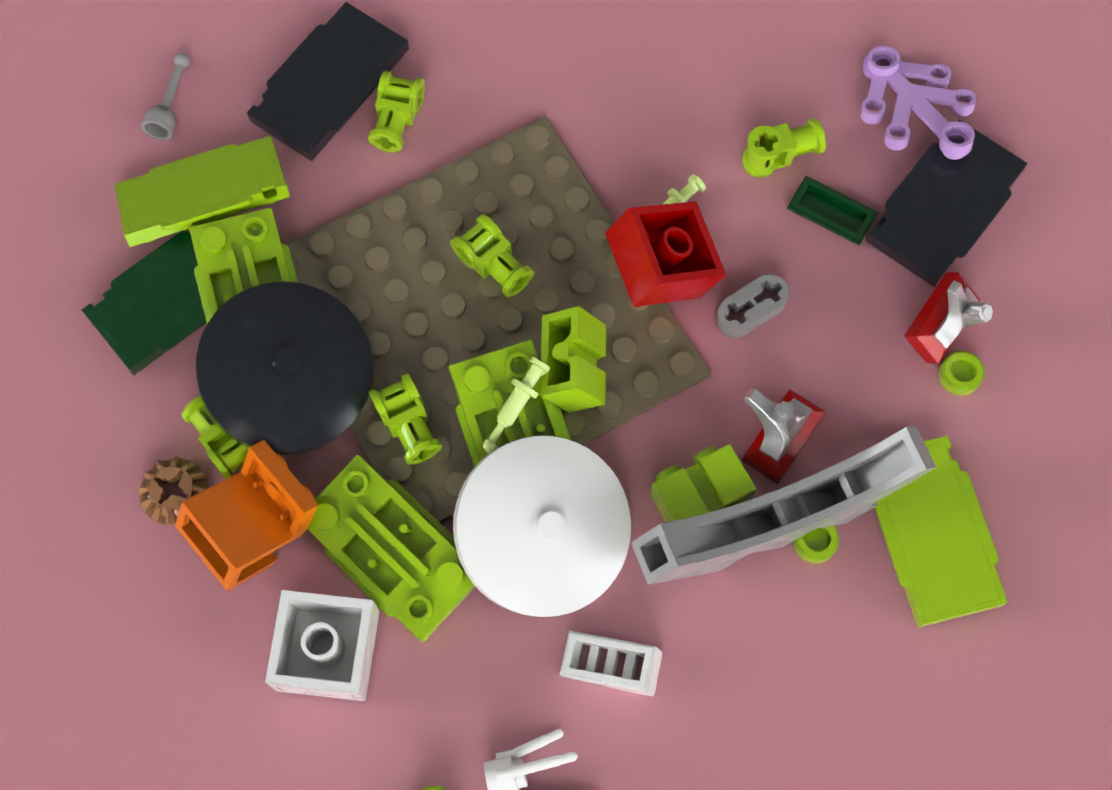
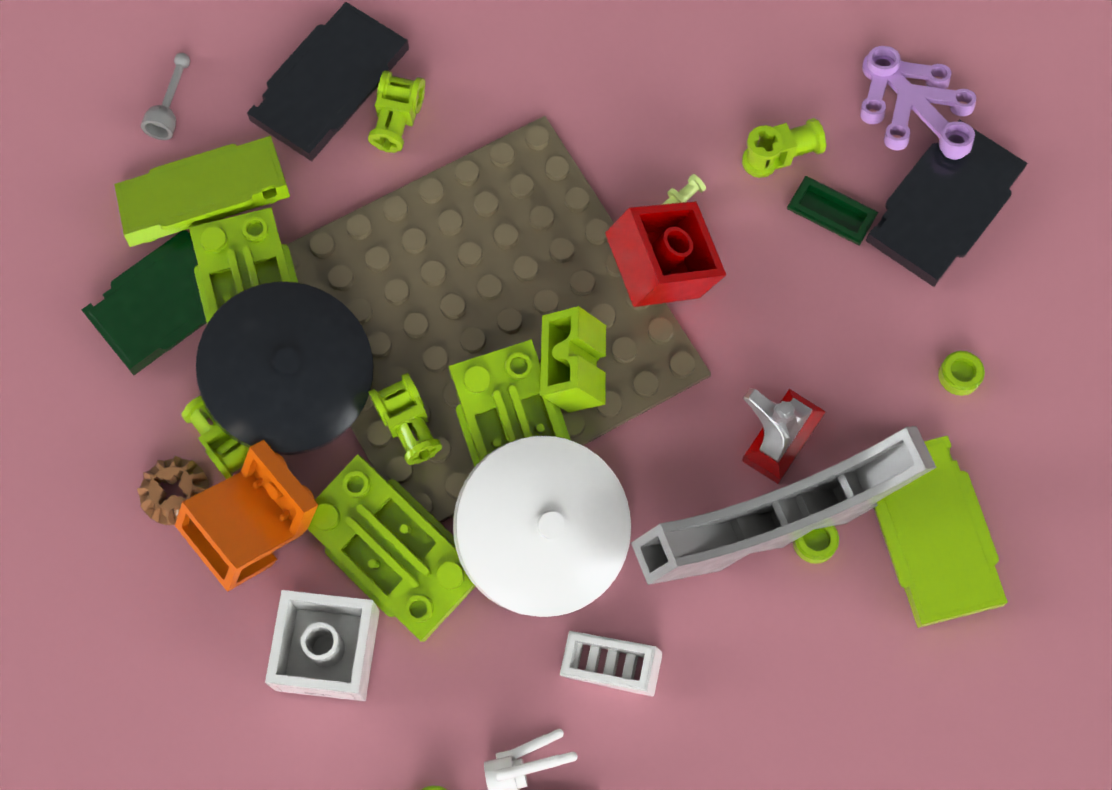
(490, 254): lime connector -> none
(516, 401): yellowish green piece -> none
(707, 486): lime brick -> none
(747, 298): light grey beam -> none
(943, 317): piece -> none

